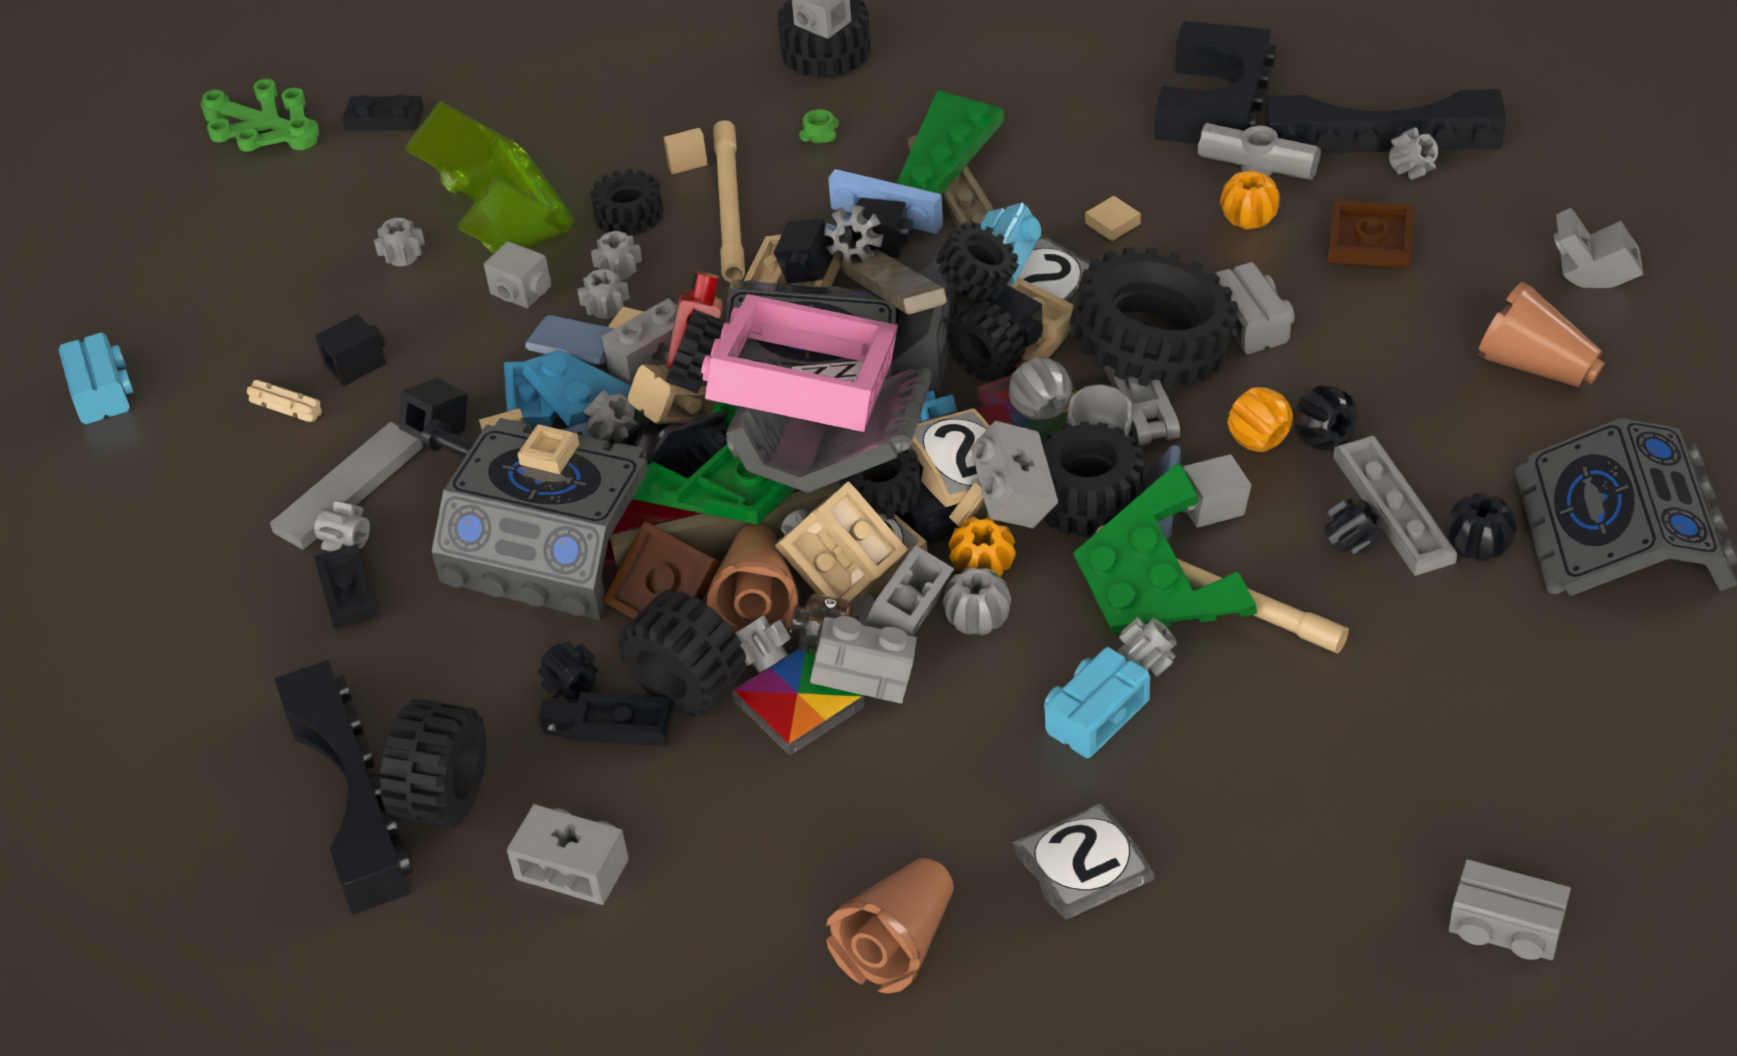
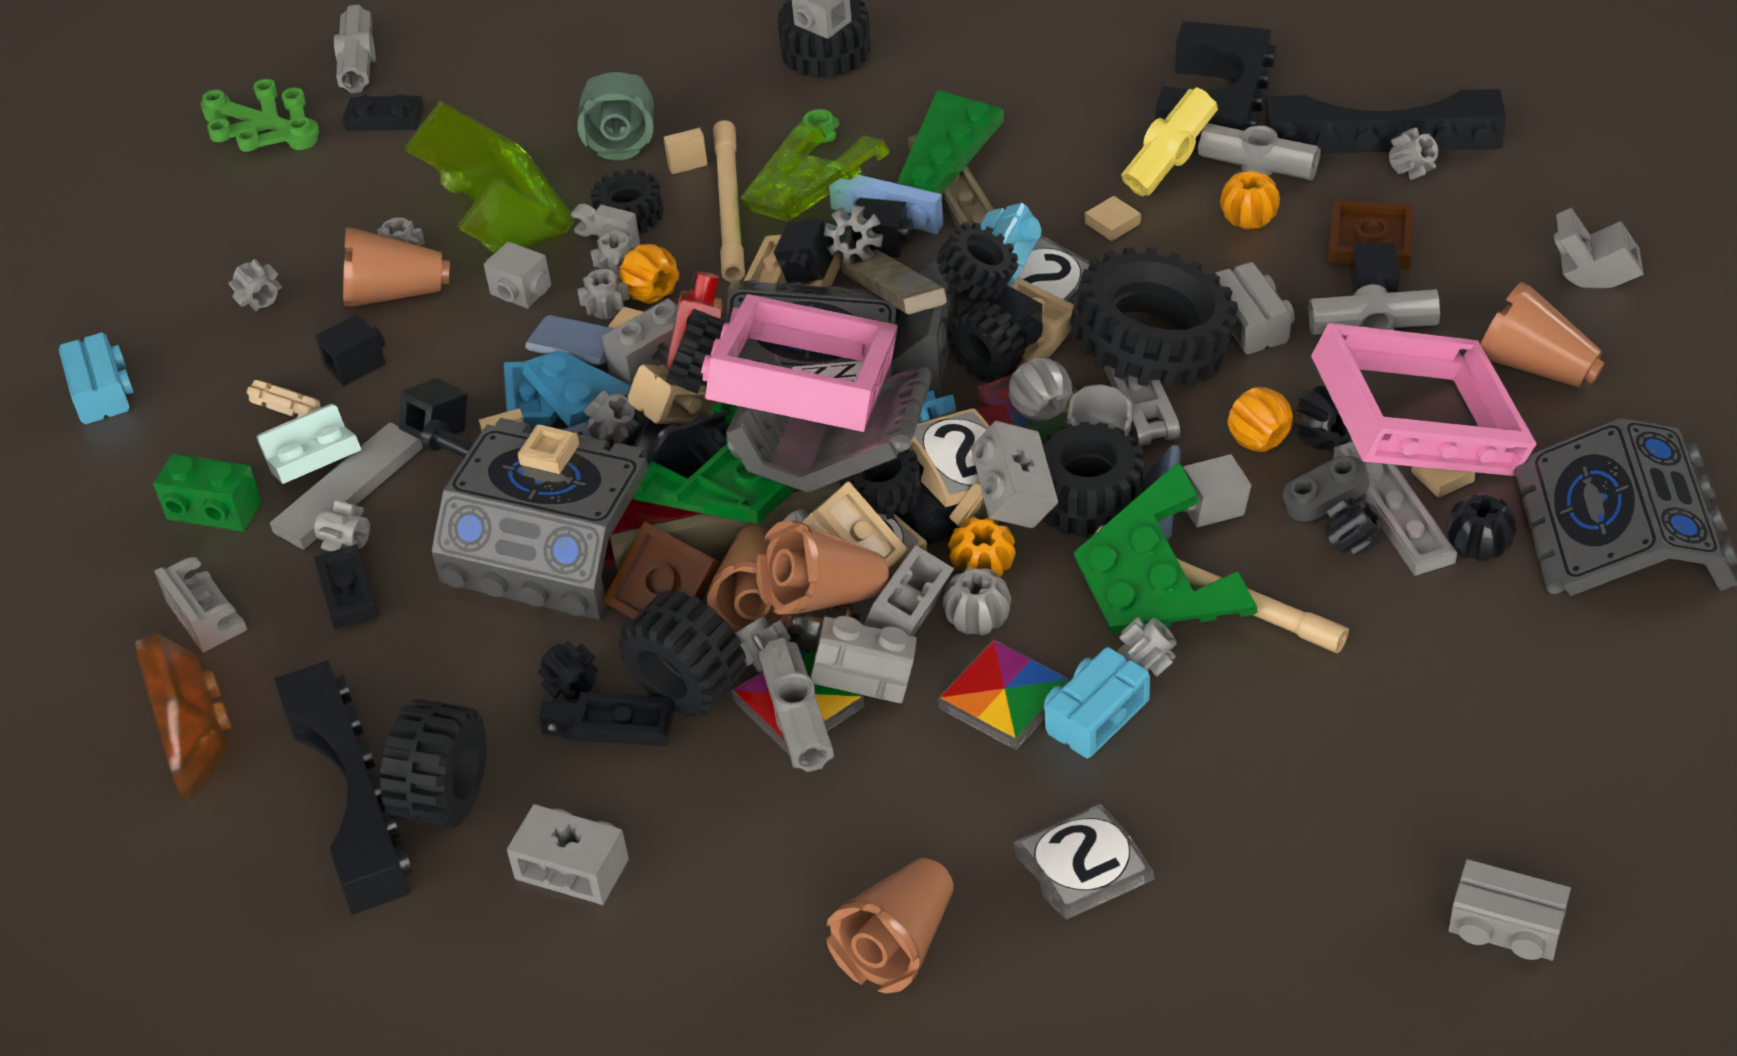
(184, 710): none -> clear orange wedge
(199, 604): none -> light grey hinge
(207, 492): none -> green brick
(255, 285): none -> light grey gear
(307, 443): none -> light aqua bracket
(354, 49): none -> light grey piece
(388, 269): none -> nougat cone
(605, 220): none -> light grey plate
(616, 115): none -> sand green brick
(649, 273): none -> light orange piece
(795, 705): none -> light grey piece
(798, 180): none -> clear neon green wing
(816, 570): none -> nougat cone
(1002, 694): none -> tile
(1169, 142): none -> light yellow piece
(1327, 485): none -> dark grey plate
(1375, 265): none -> black brick
(1376, 308): none -> light grey piece
(1441, 480): none -> tan tile
(1492, 447): none -> bright pink window

